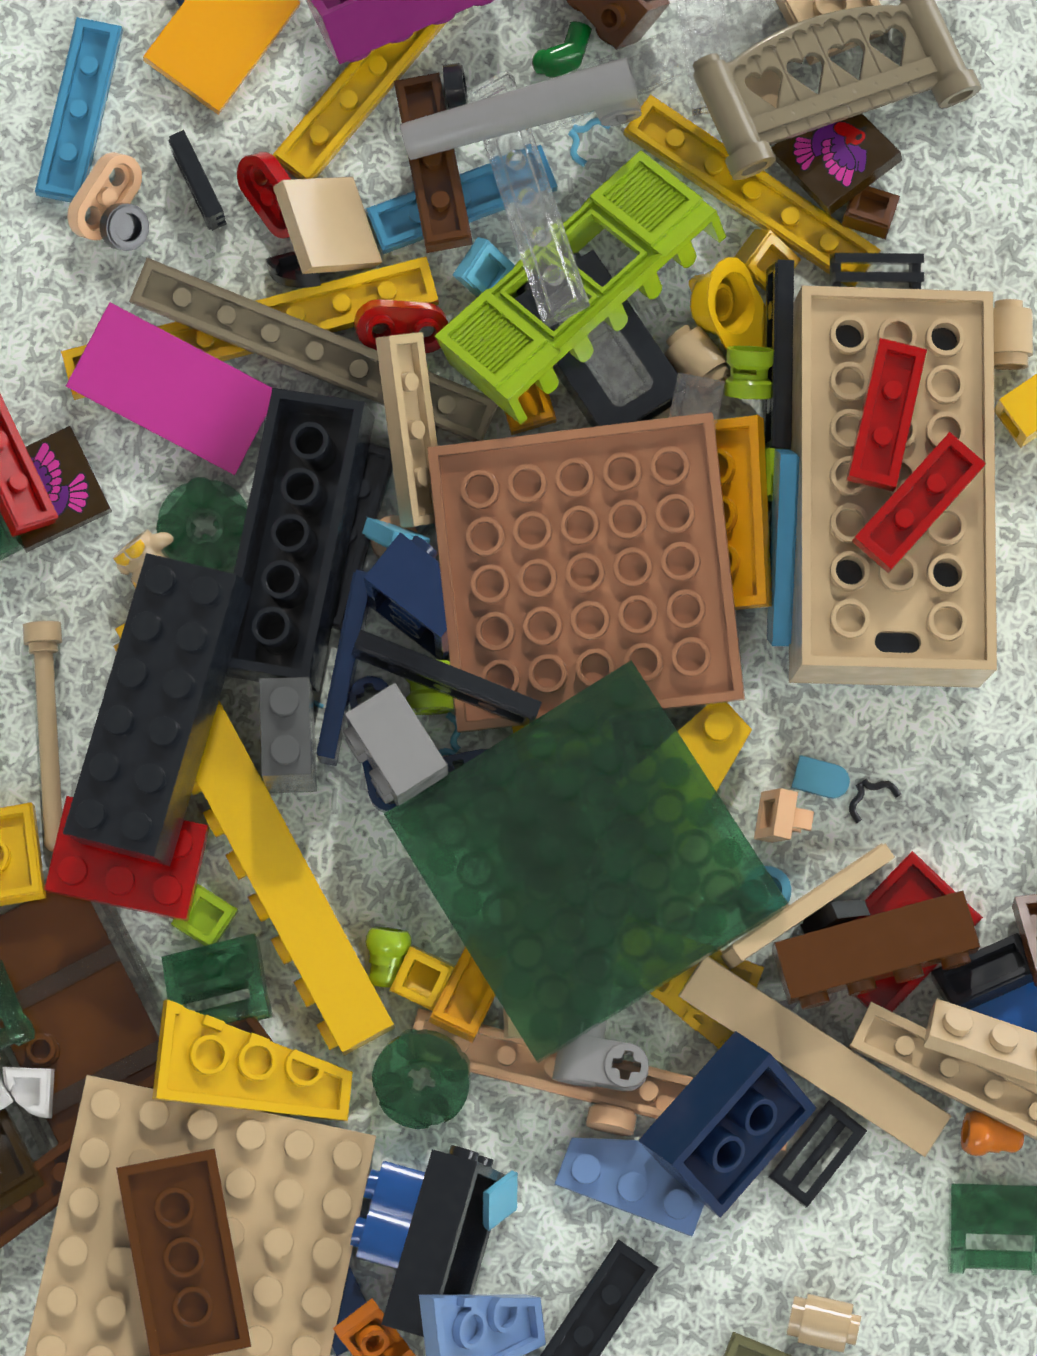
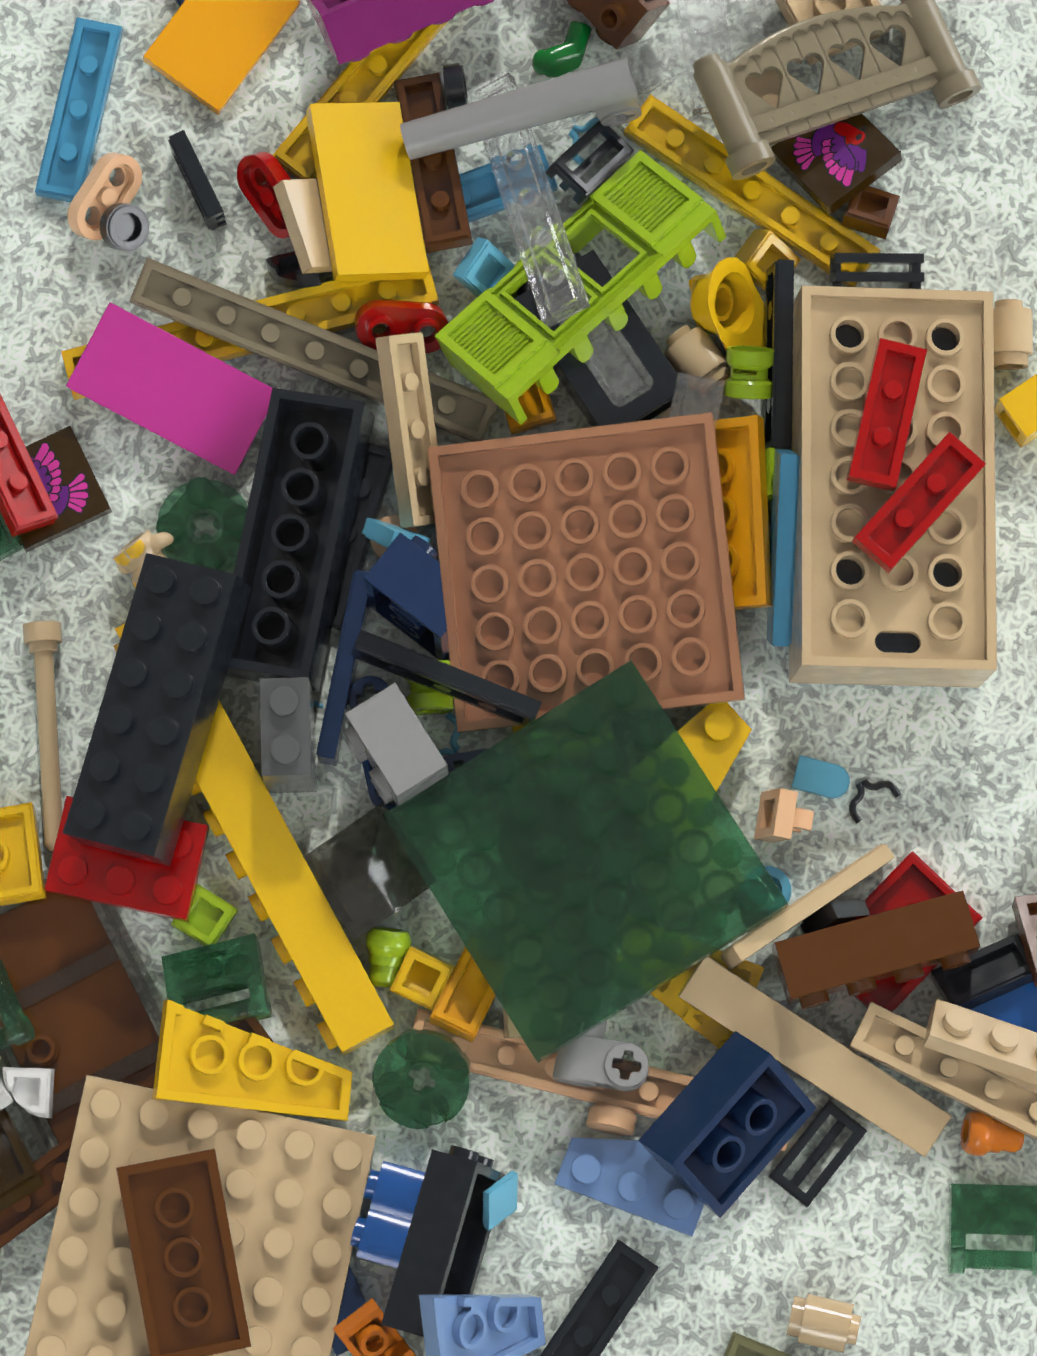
(366, 192): none -> yellow tile
(366, 872): none -> clear smoke slope
(571, 179): none -> black tile

